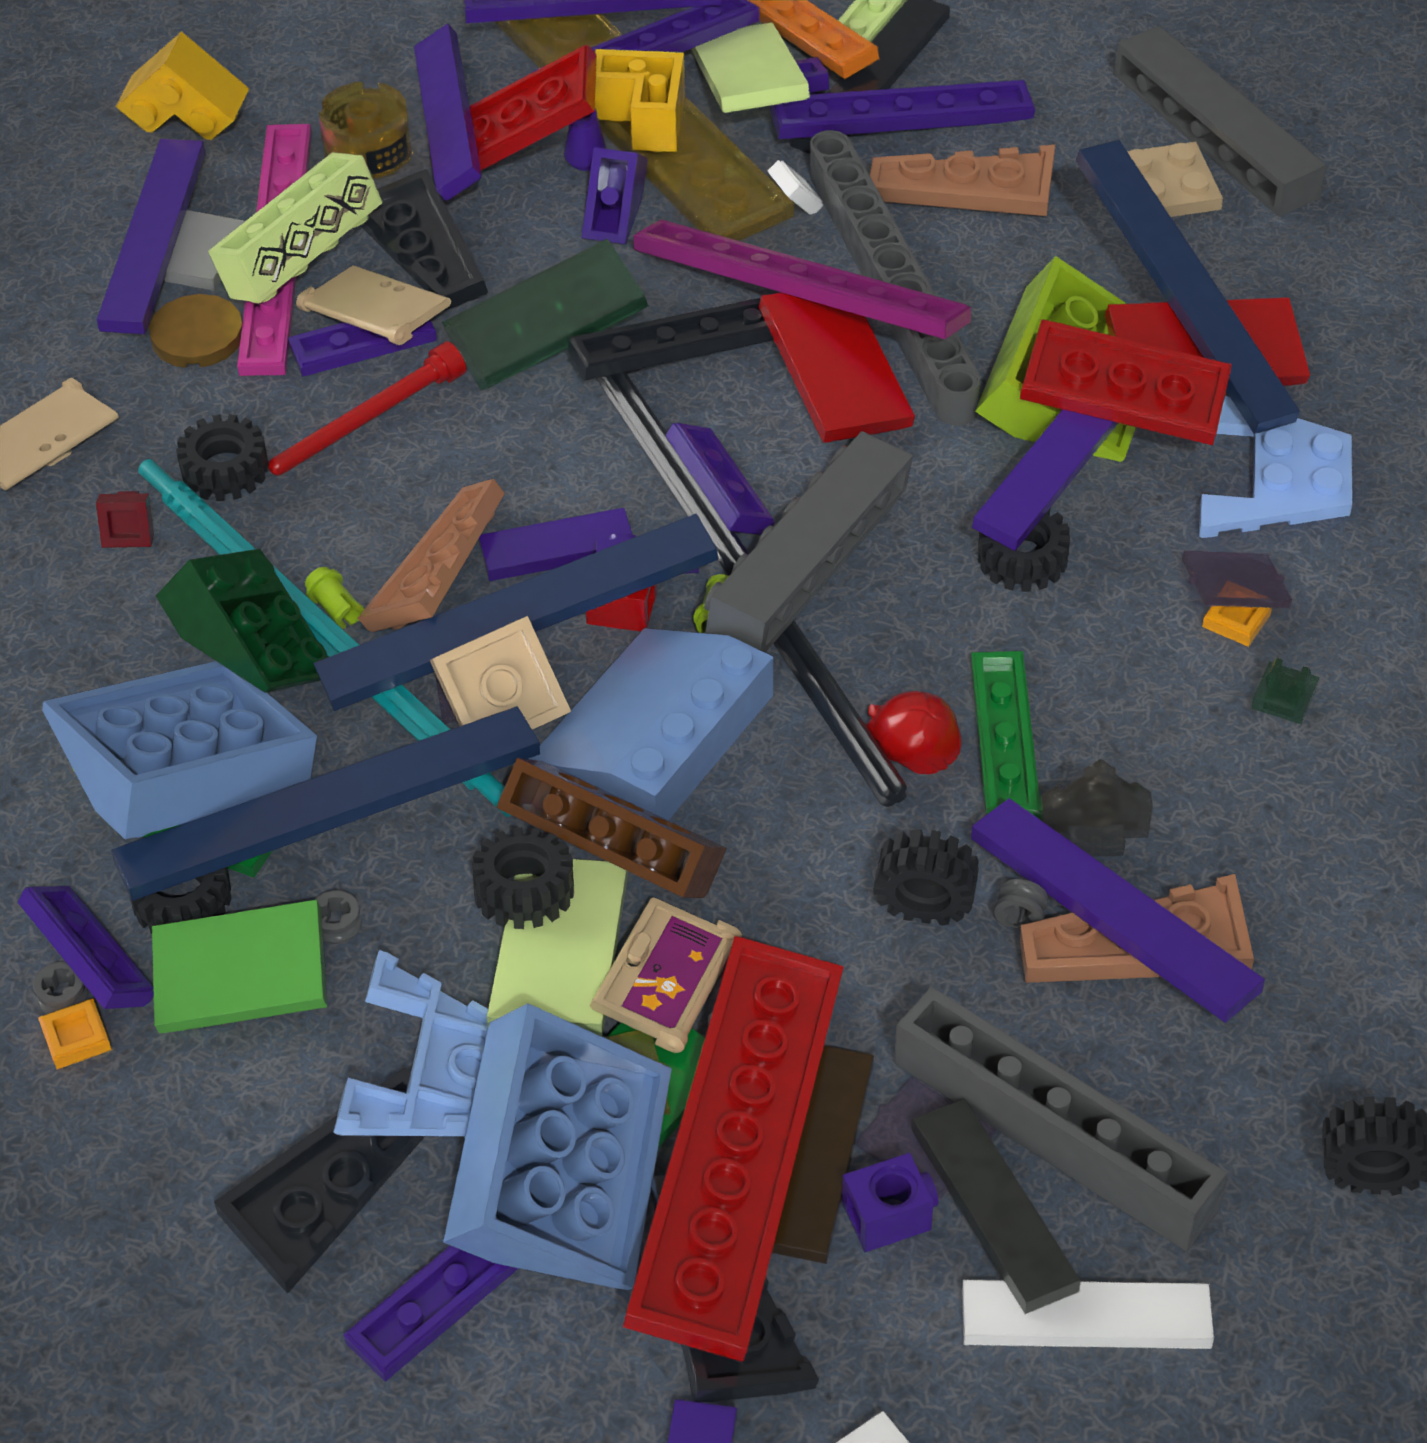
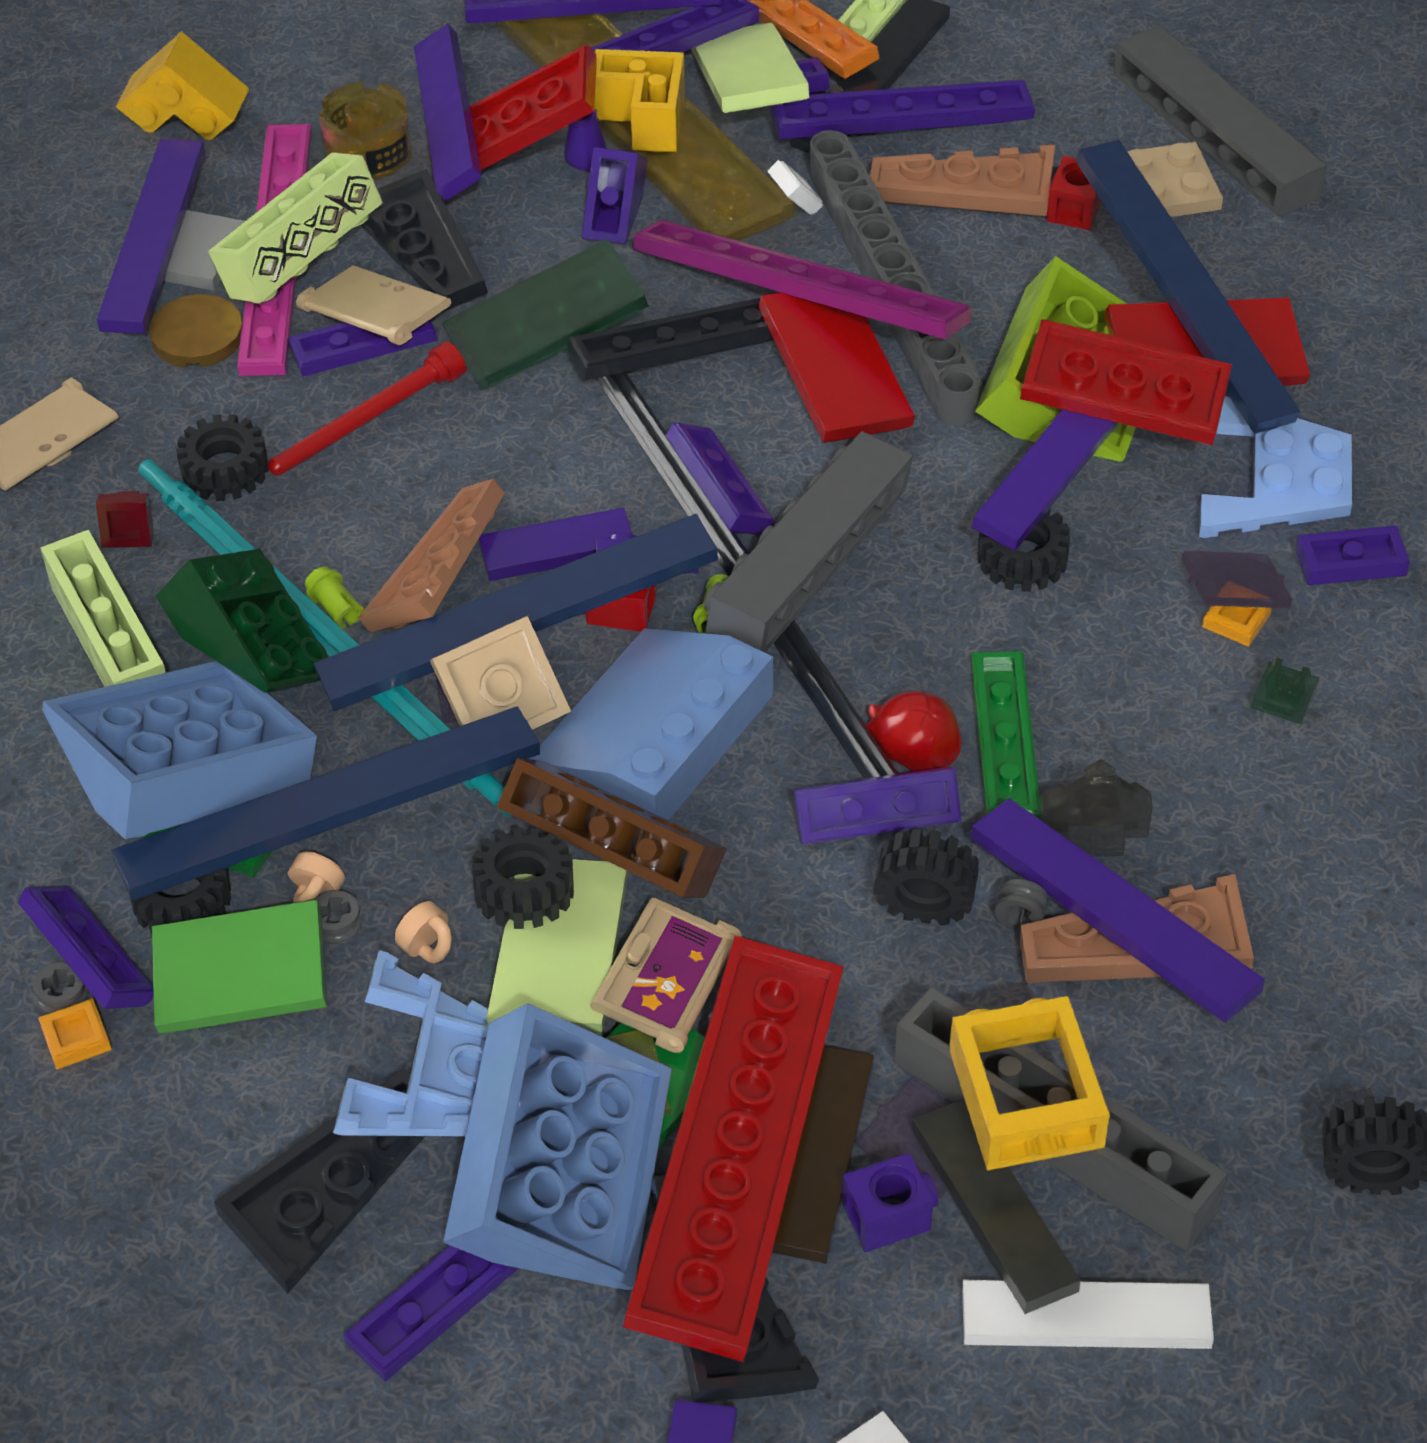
(99, 611): none -> yellowish green brick
(314, 876): none -> light nougat tile
(423, 927): none -> light nougat tile
(877, 805): none -> dark purple tile
(1037, 1131): none -> yellow window
(1072, 197): none -> red brick
(1352, 555): none -> dark purple plate

